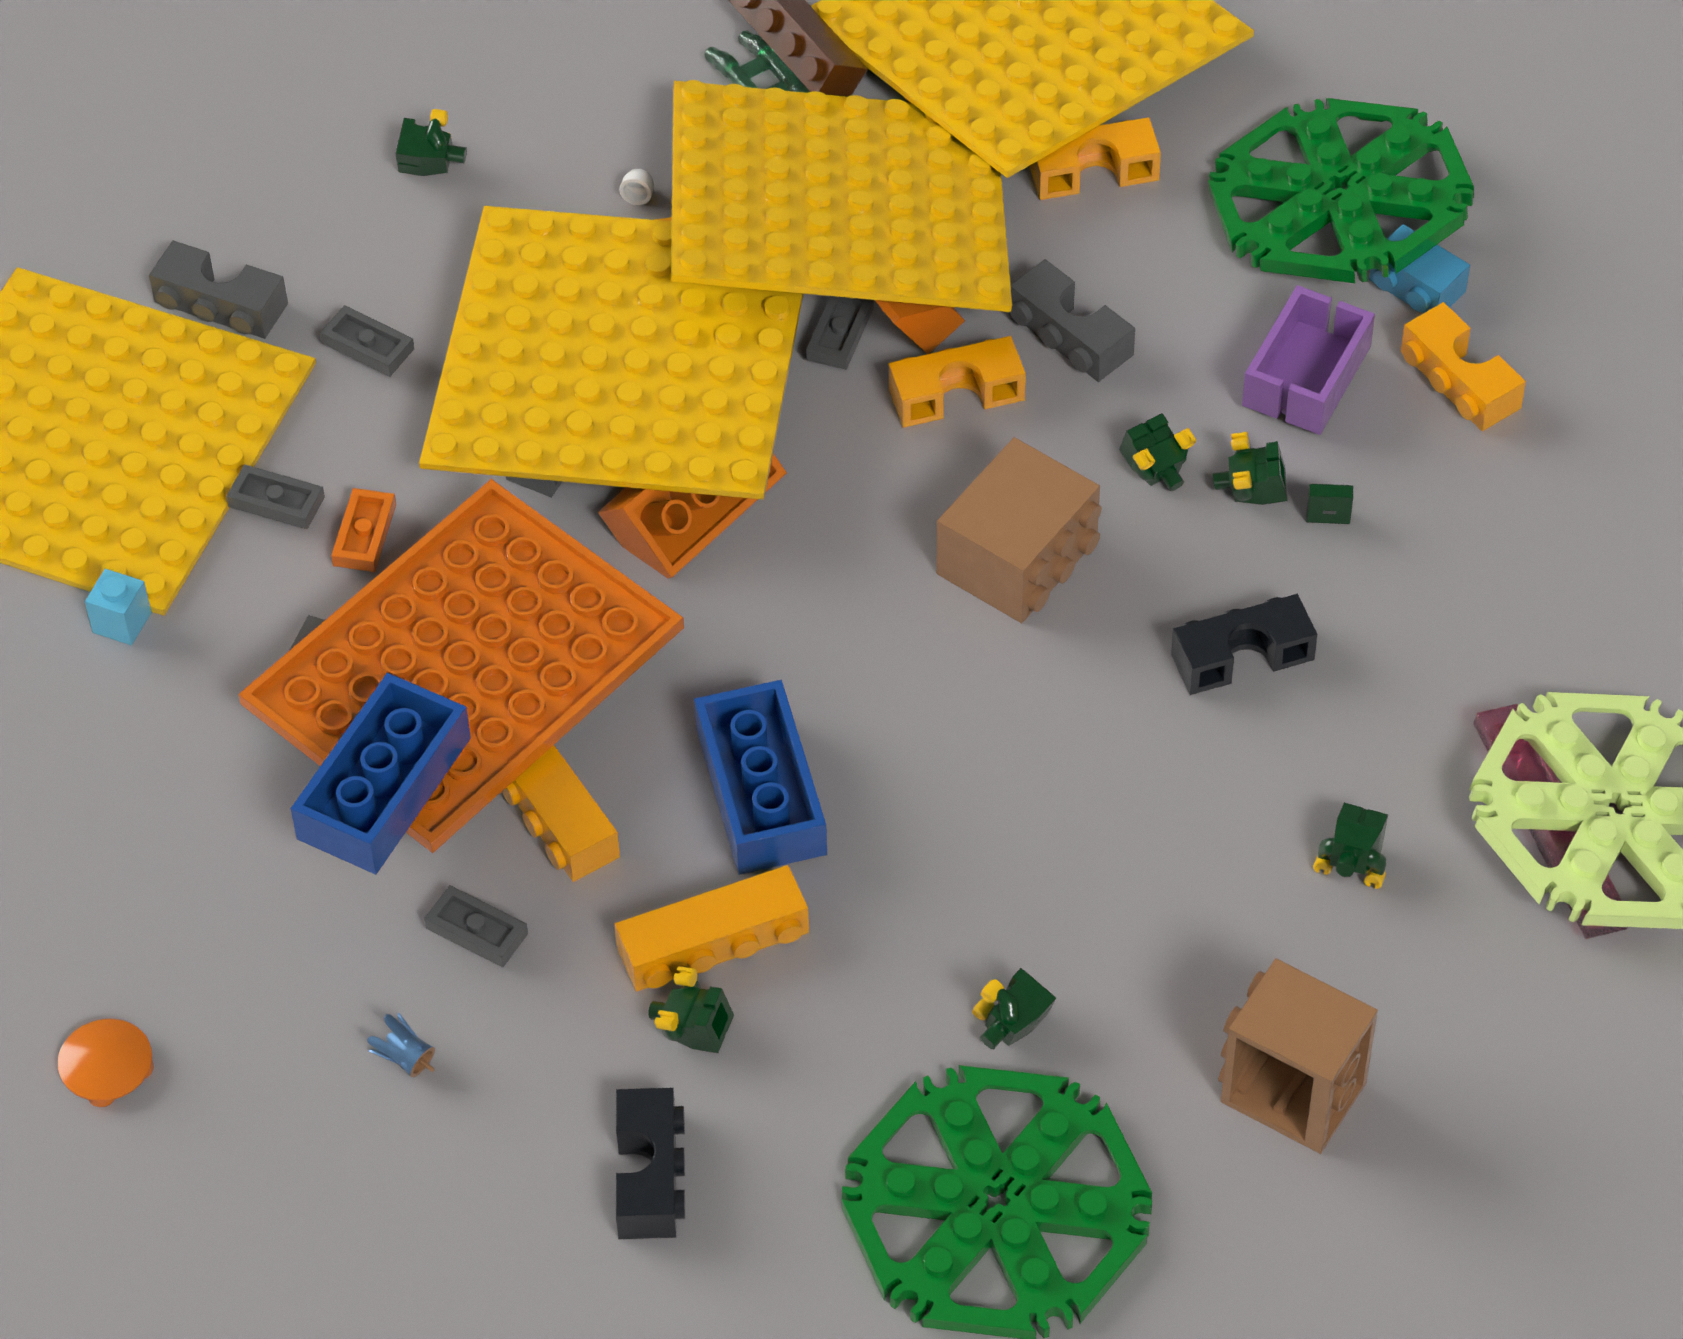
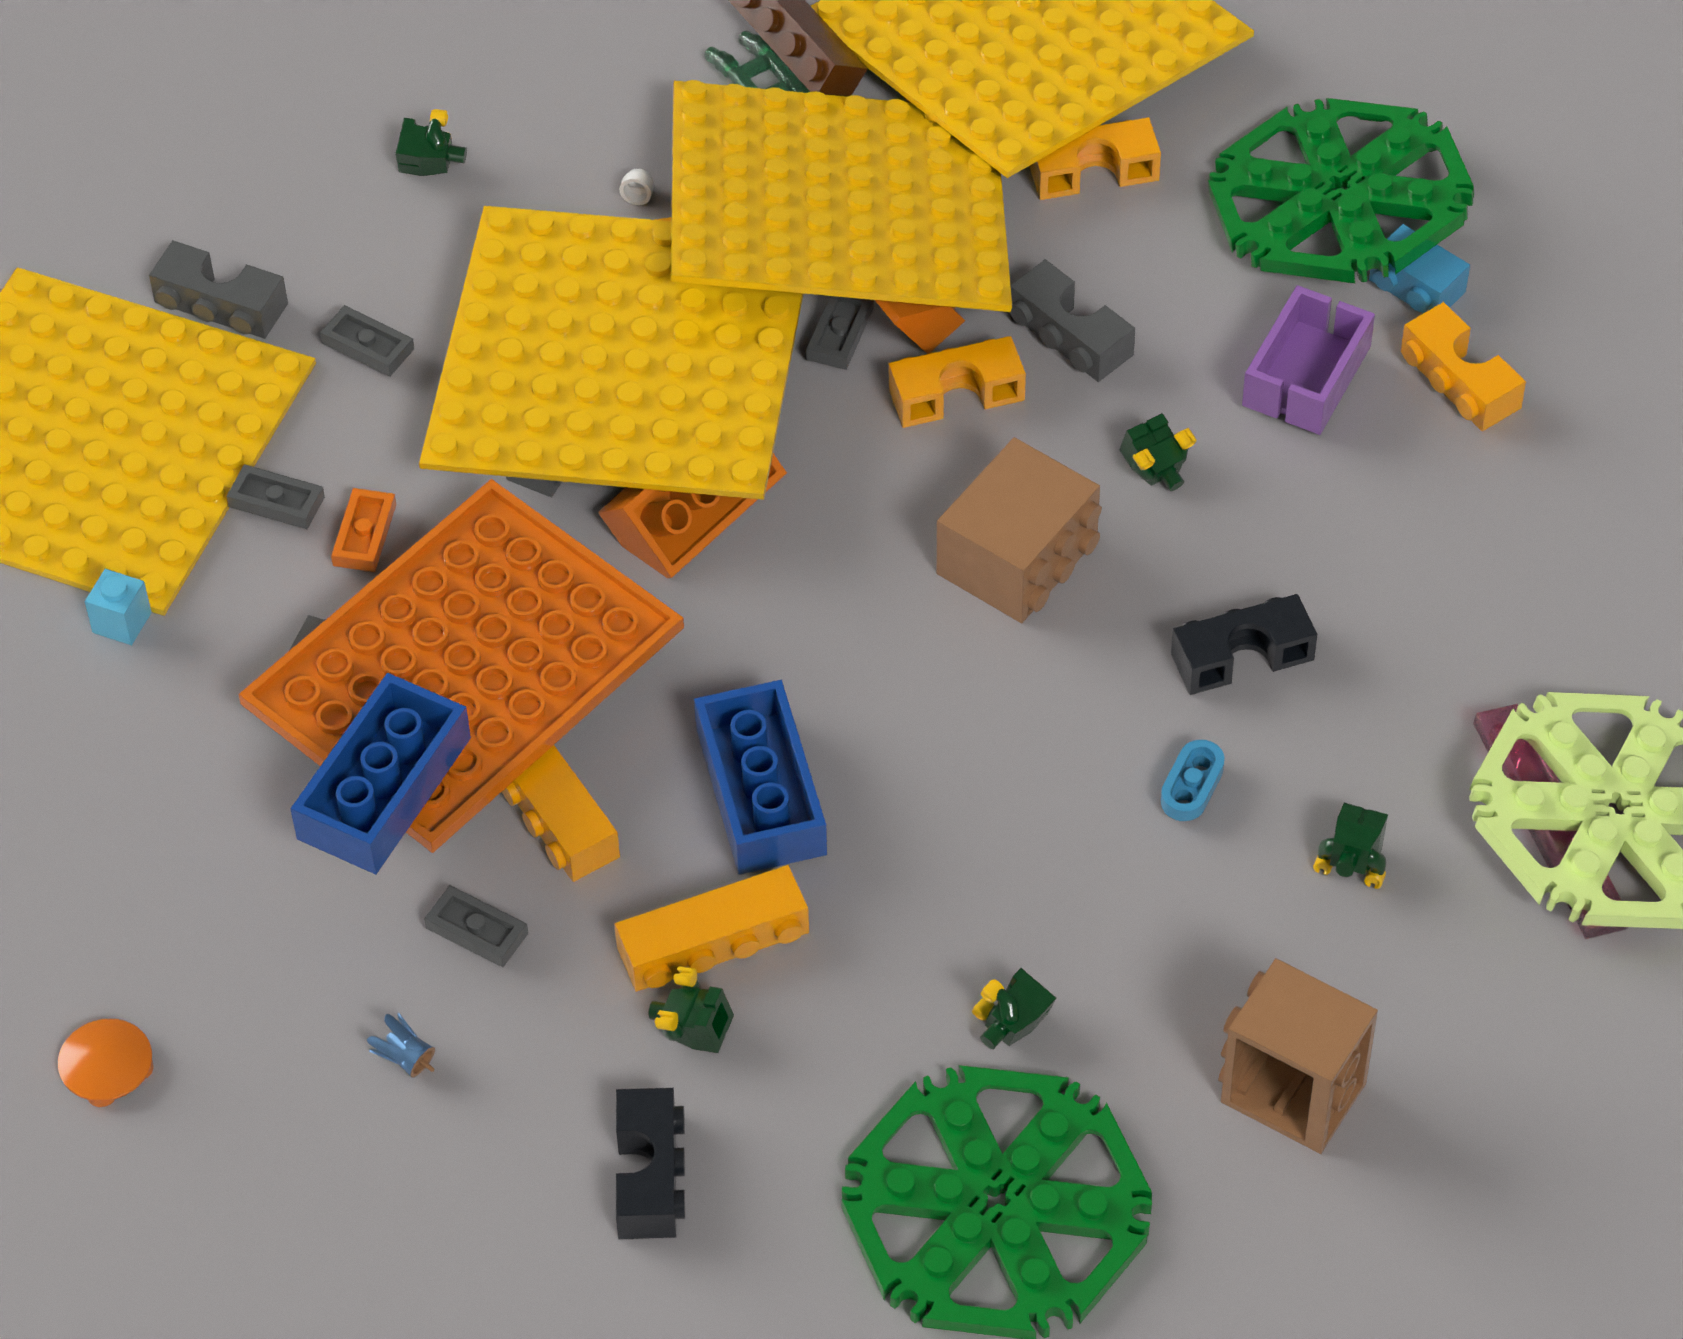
(1190, 783): none -> dark azure plate
(1253, 473): dark green piece -> none
(1329, 503): dark green tile -> none

